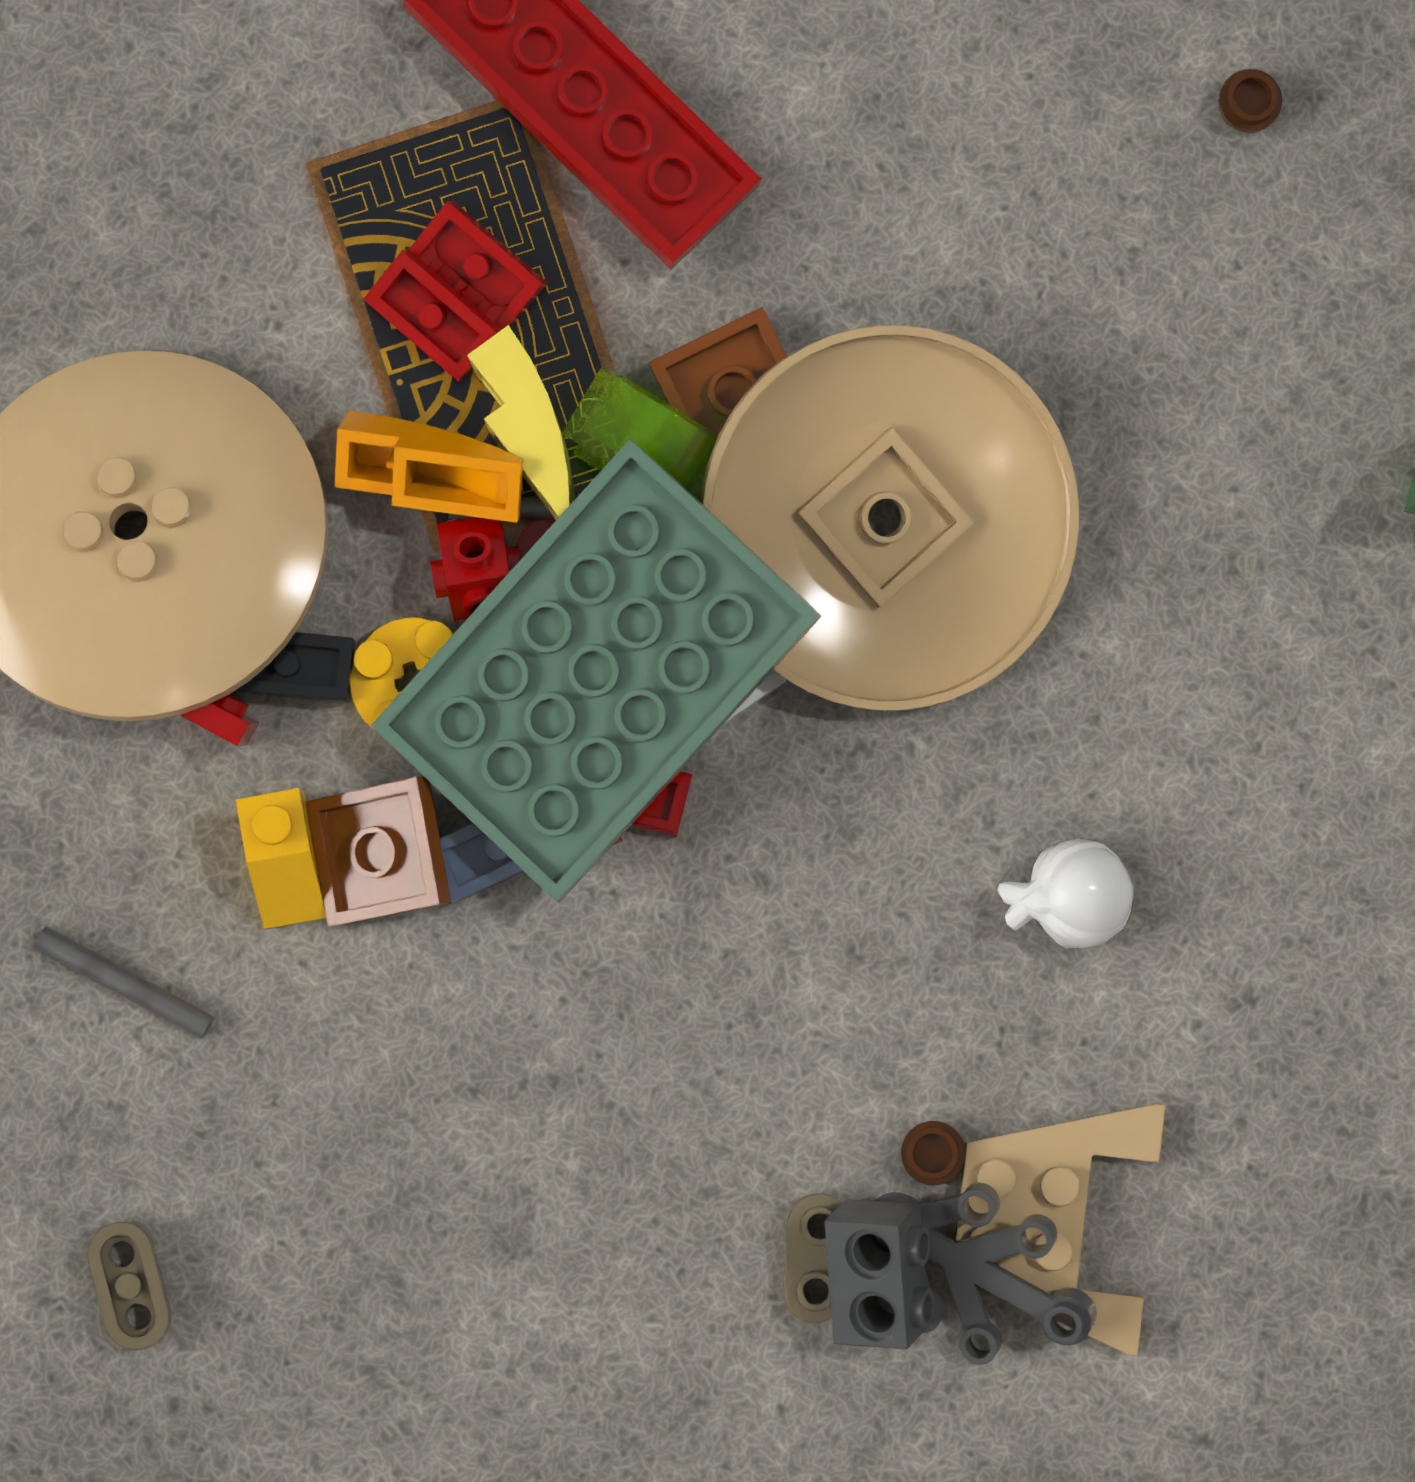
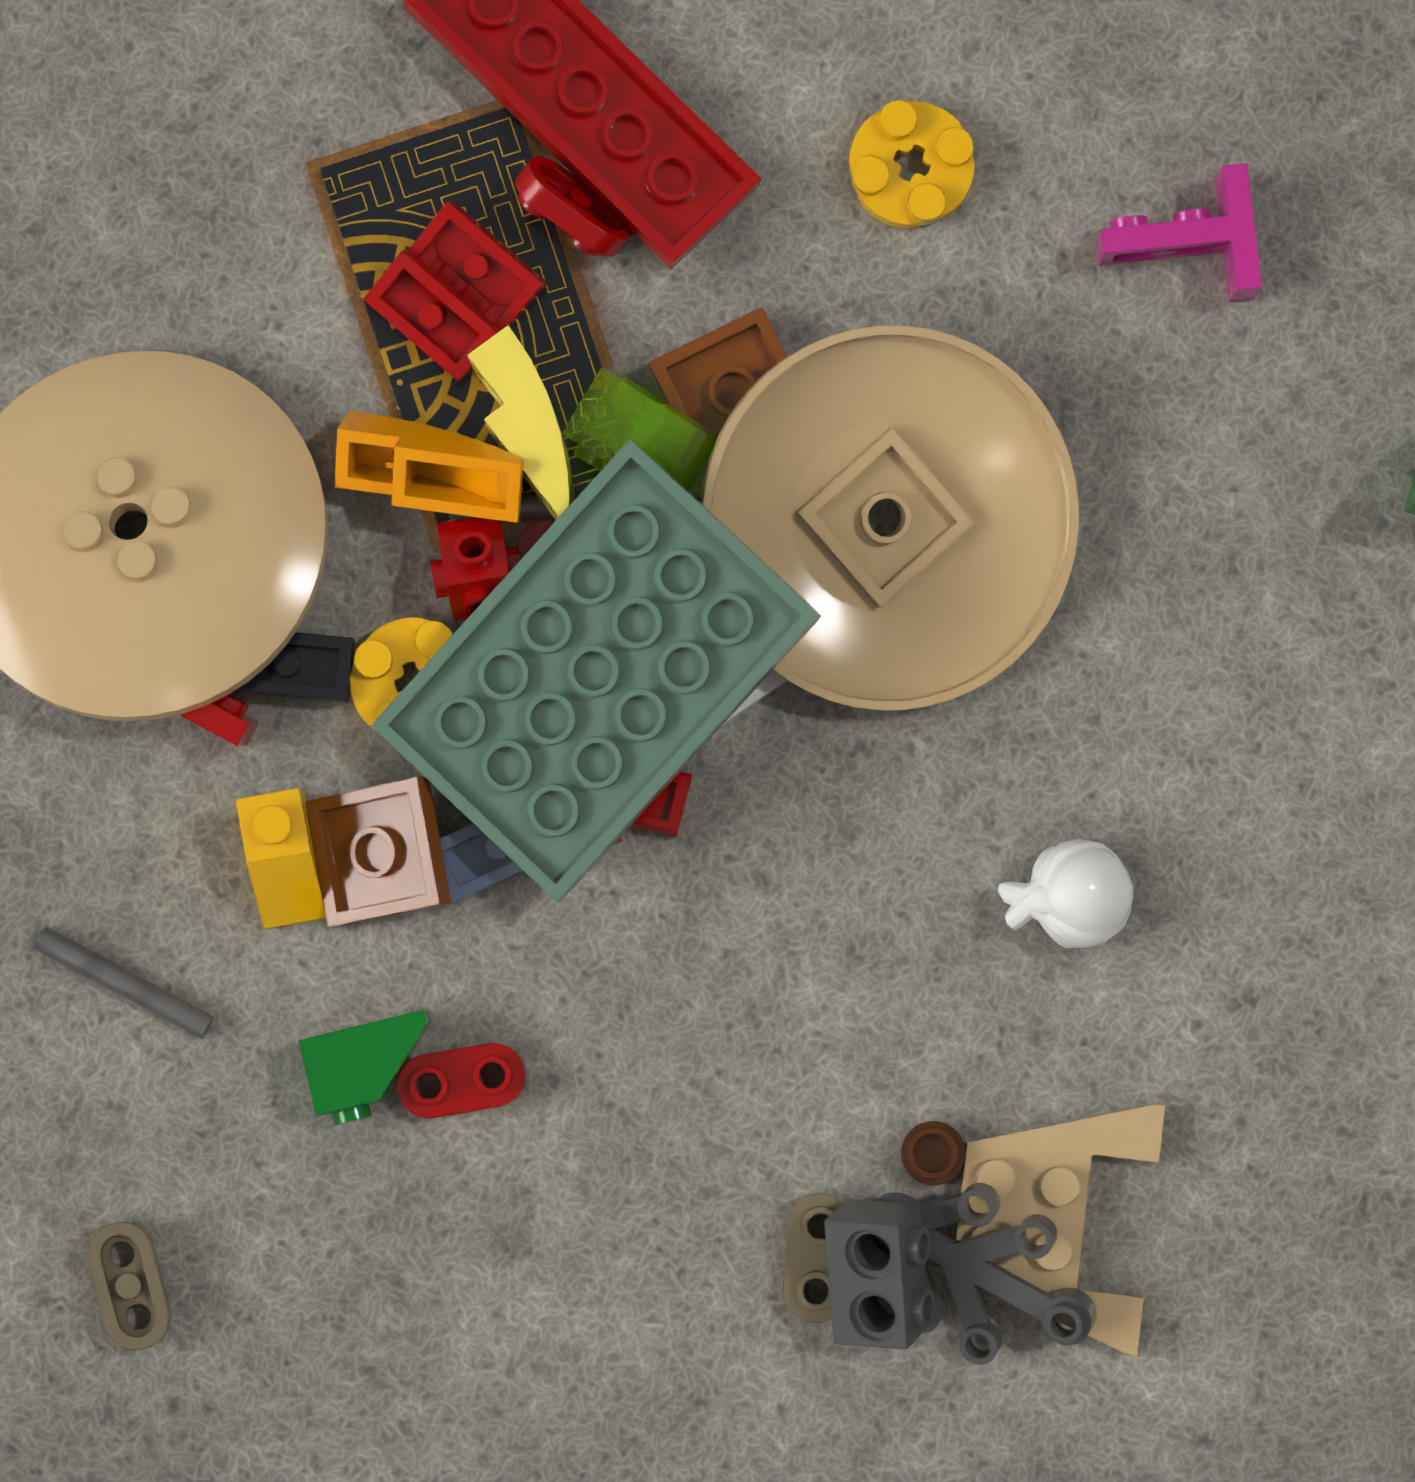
(359, 1064): none -> green slope
(461, 1080): none -> red plate
(557, 195): none -> red plate
(923, 198): none -> yellow plate
(1194, 234): none -> dark pink bracket
(1250, 100): reddish brown plate -> none

